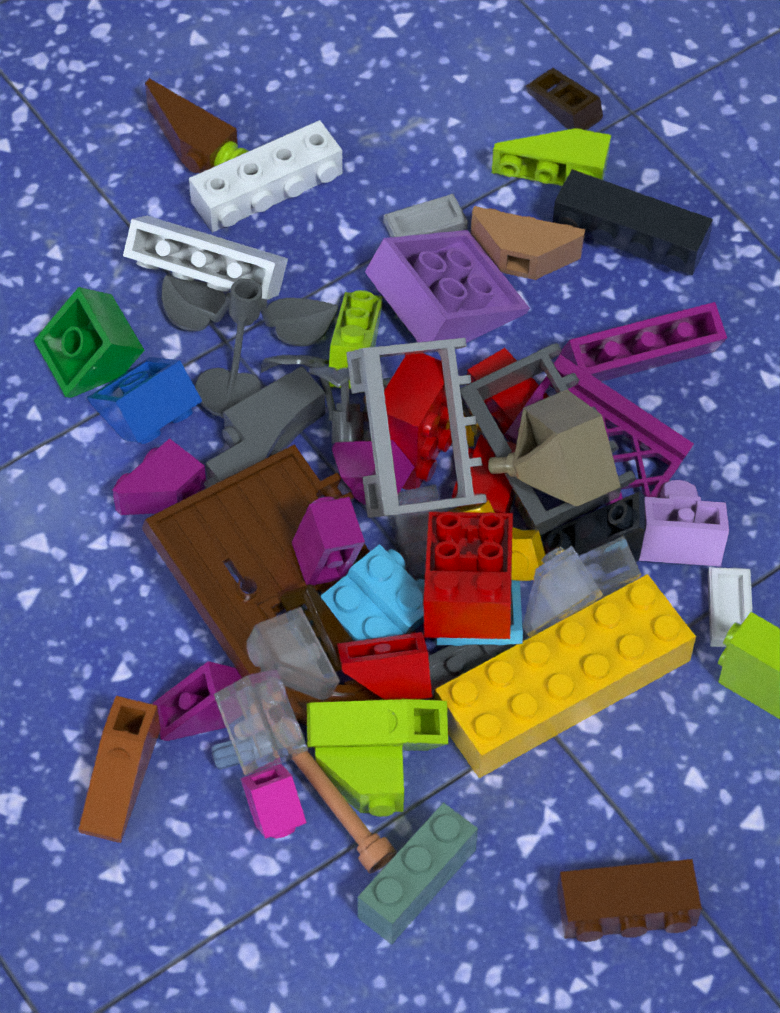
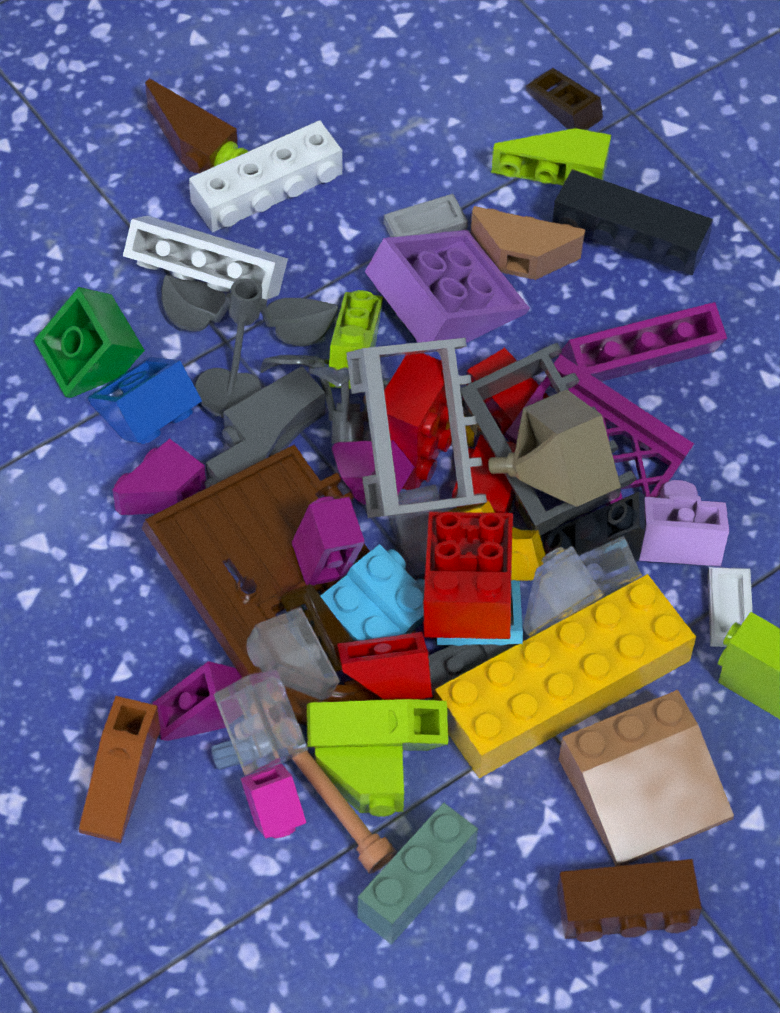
(645, 778): none -> slope

